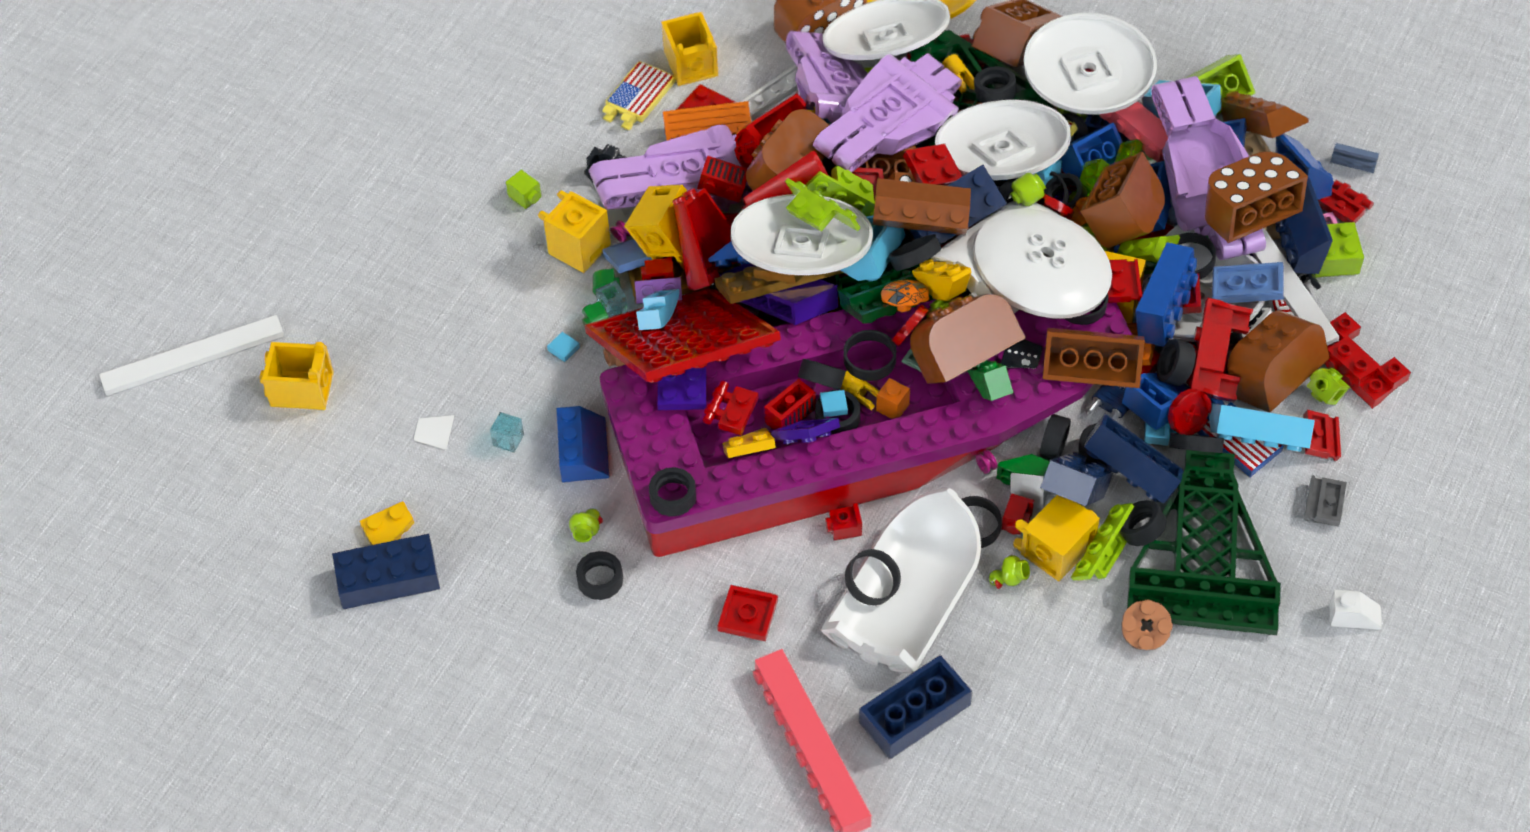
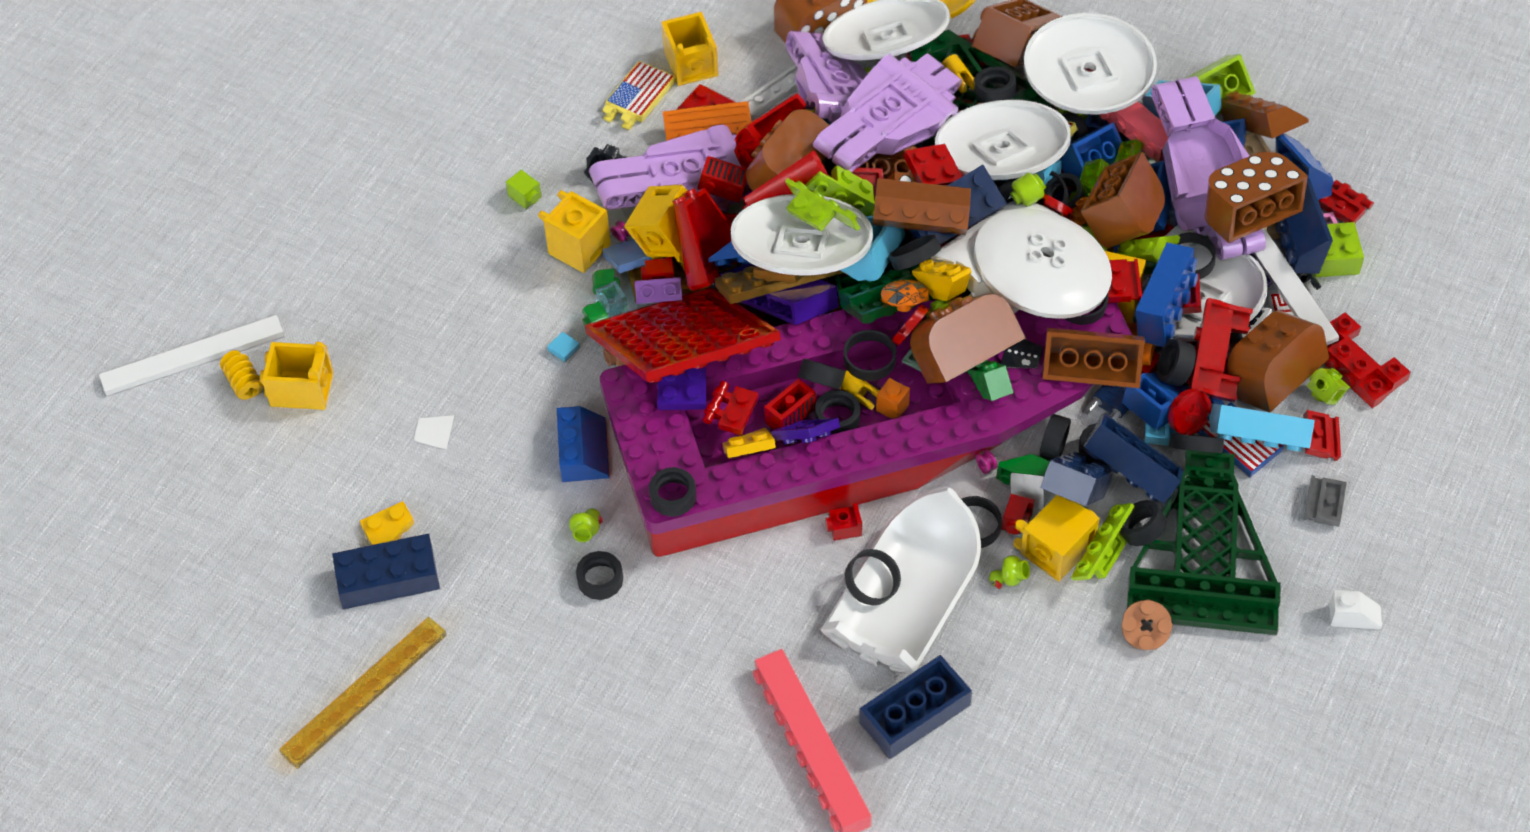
(241, 375): none -> yellow piece
(362, 692): none -> clear yellow plate
(507, 432): clear light blue brick -> none
(657, 309): medium azure slope -> none
(747, 613): red plate -> none
(833, 403): medium azure tile -> none
(1248, 282): medium blue tile -> none
(1354, 157): sand blue tile -> none

